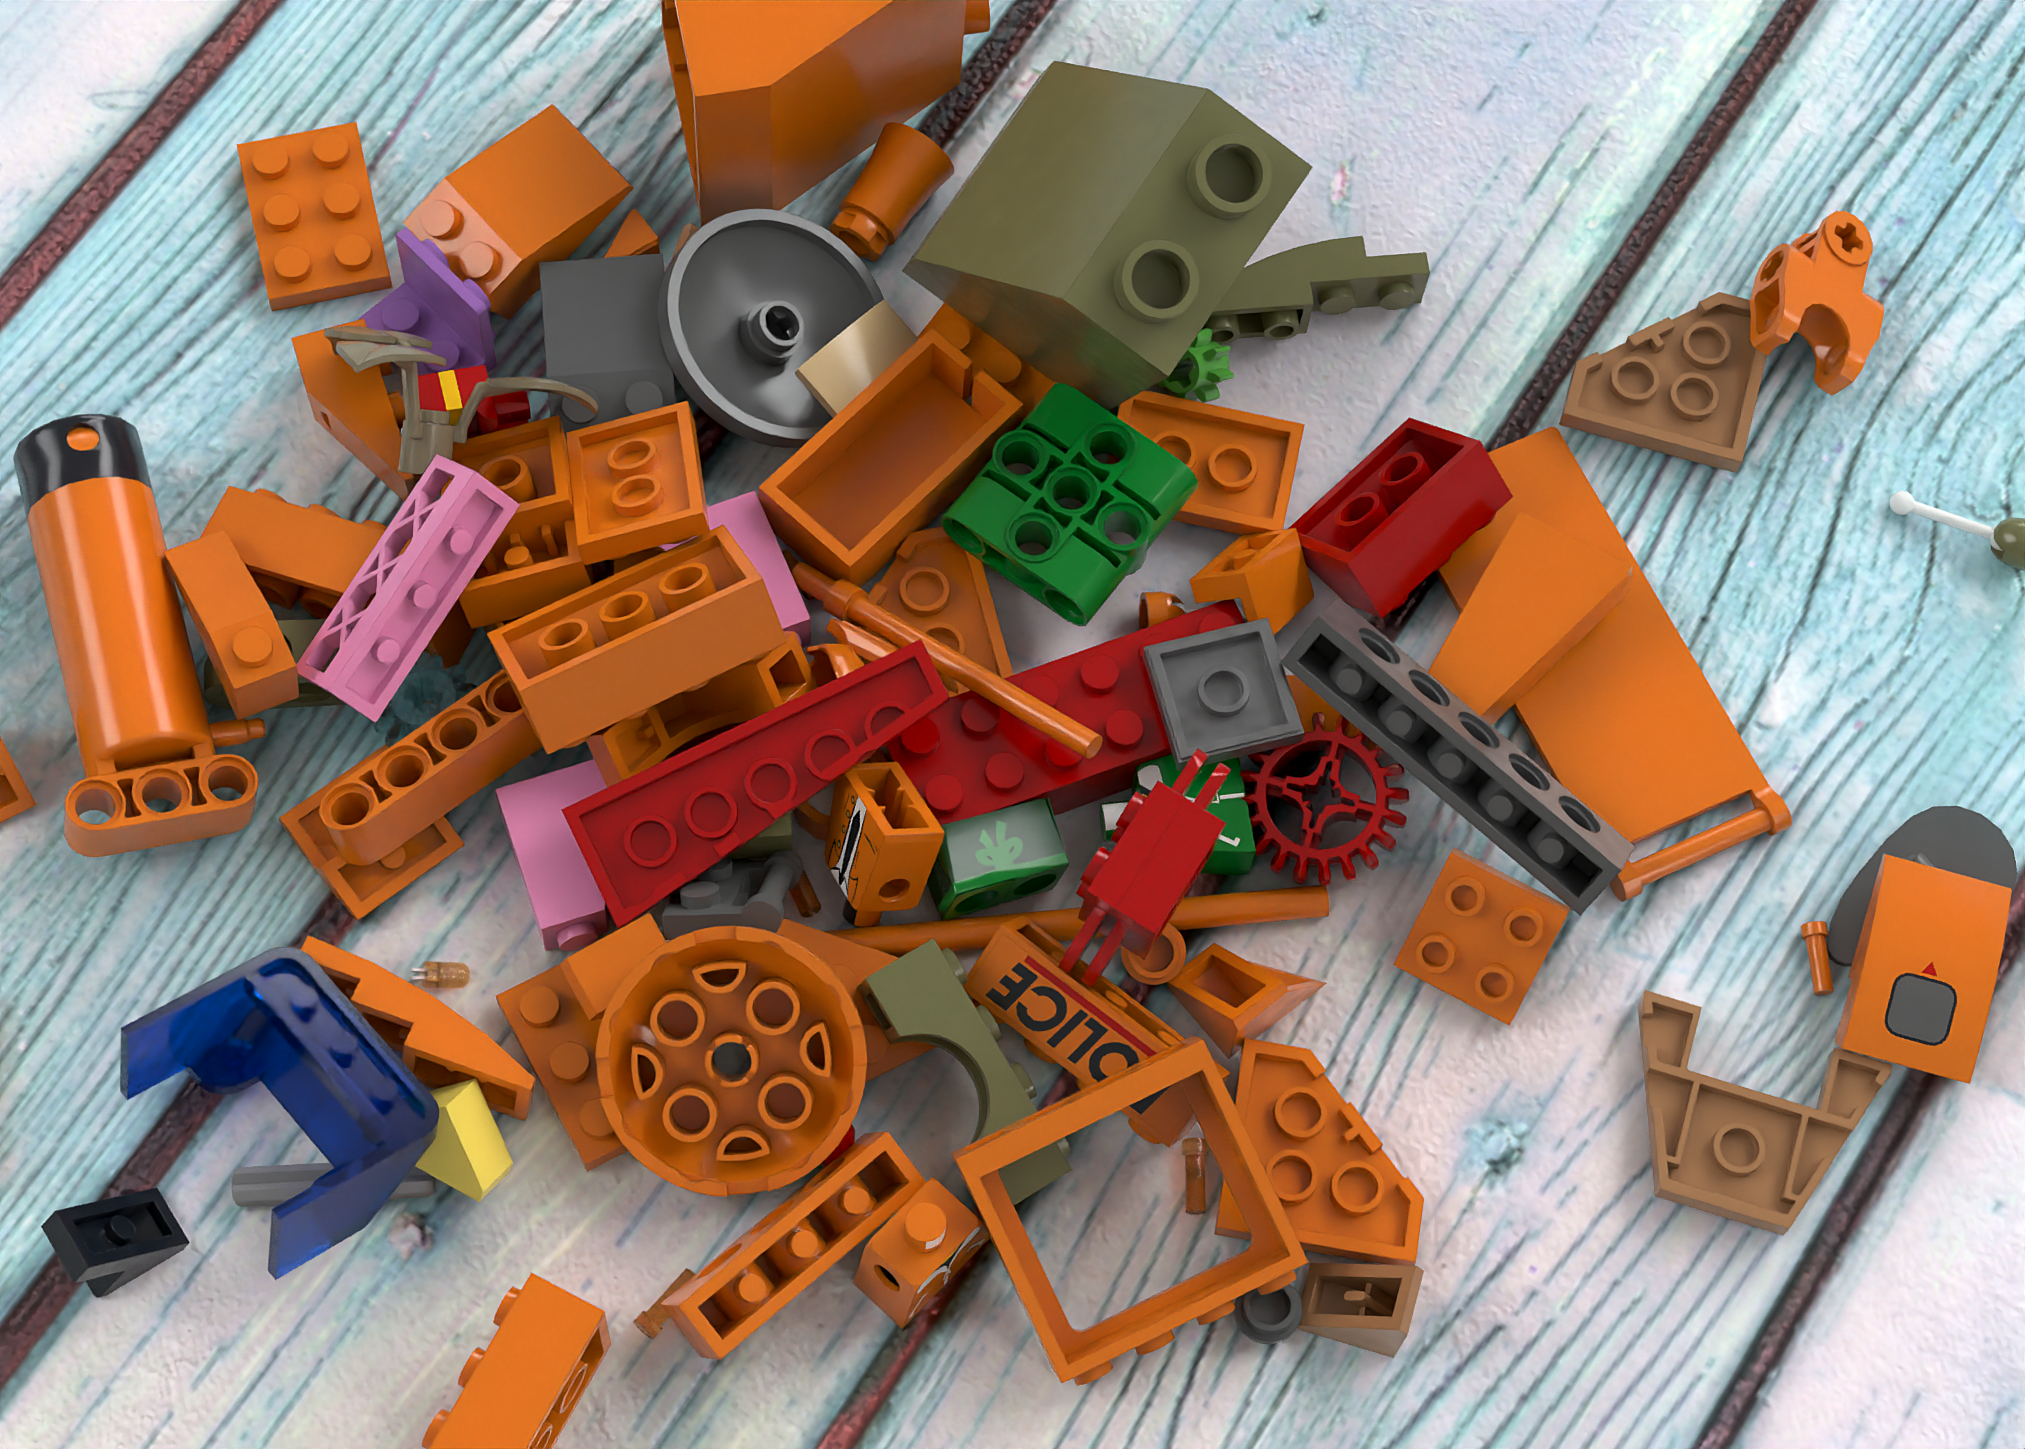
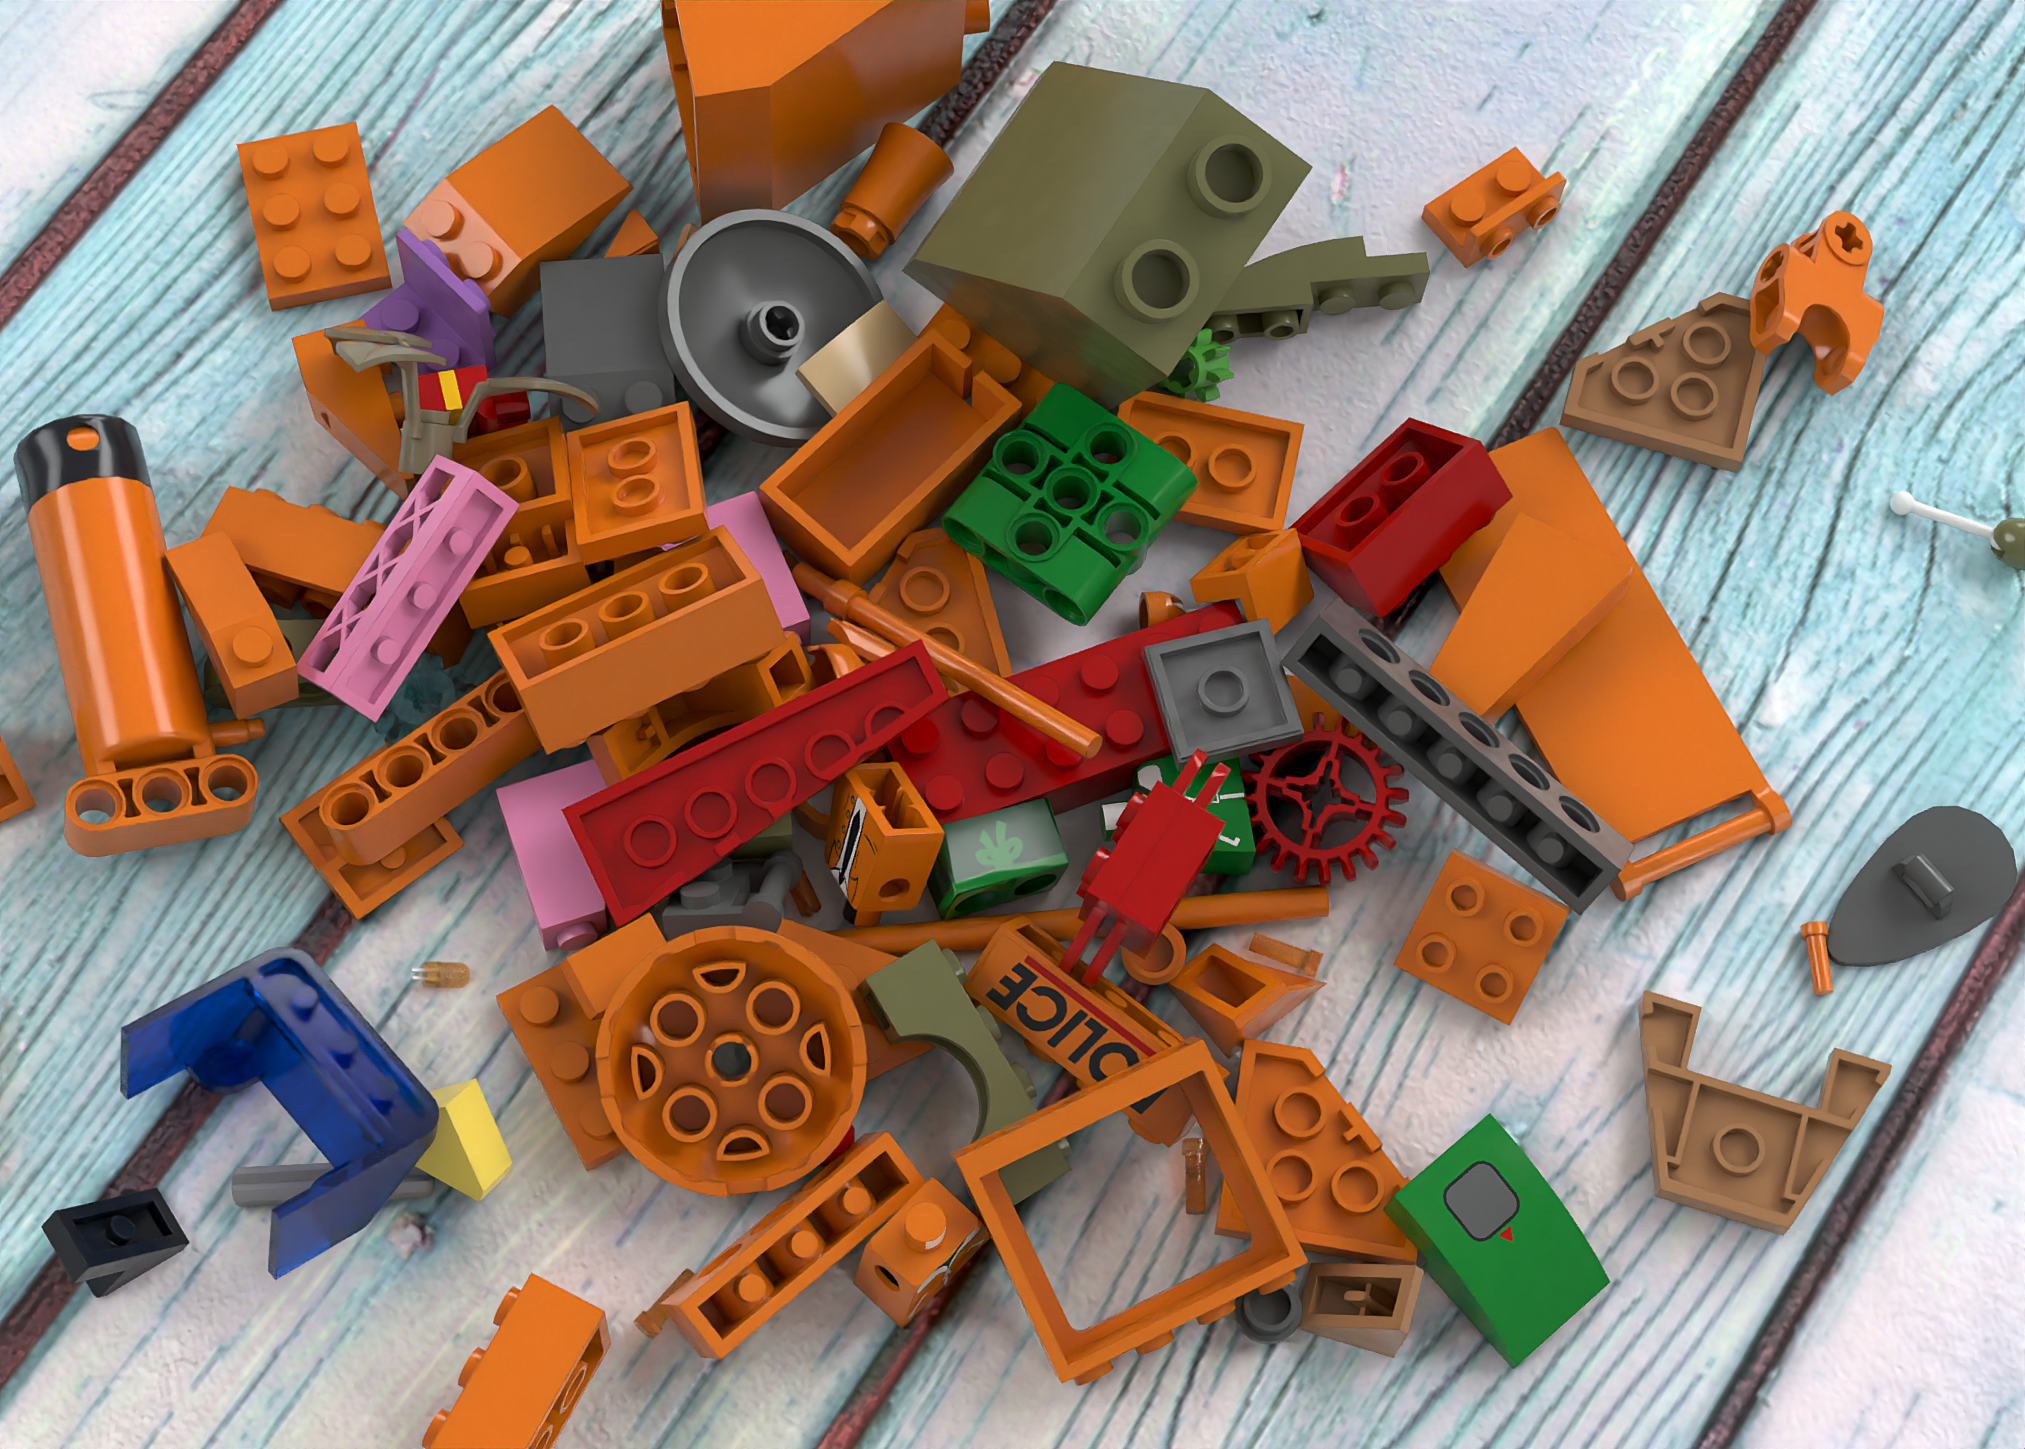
(434, 1039): orange slope -> none
(1287, 954): none -> clear orange piece
(1493, 207): none -> orange bracket
(1498, 1241): none -> green slope
(1925, 968): orange slope -> none

